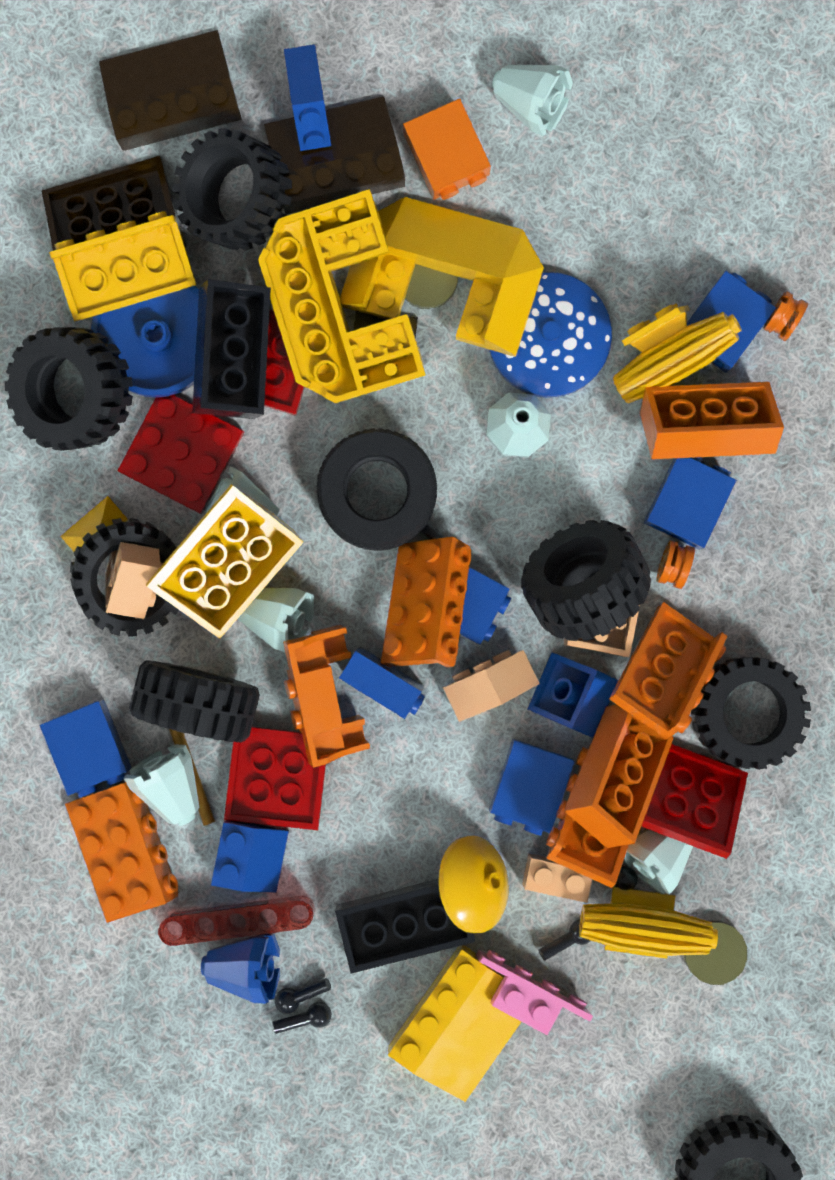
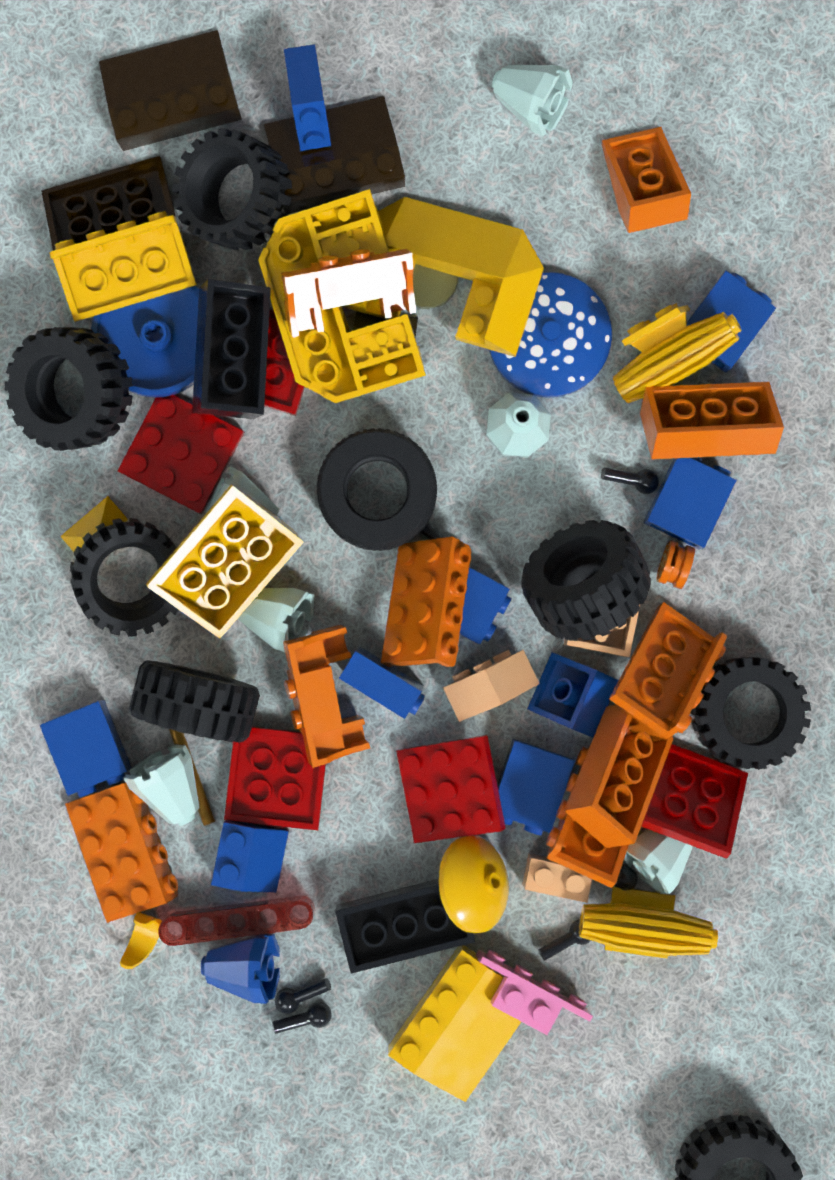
(127, 577): light nougat brick -> none
(142, 940): none -> yellow helmet
(348, 281): none -> bracket
(447, 150): orange brick -> none
(451, 789): none -> red plate
(645, 481): none -> black bar
(646, 180): none -> orange slope
(725, 961): olive tile -> none
(784, 310): orange wheel -> none

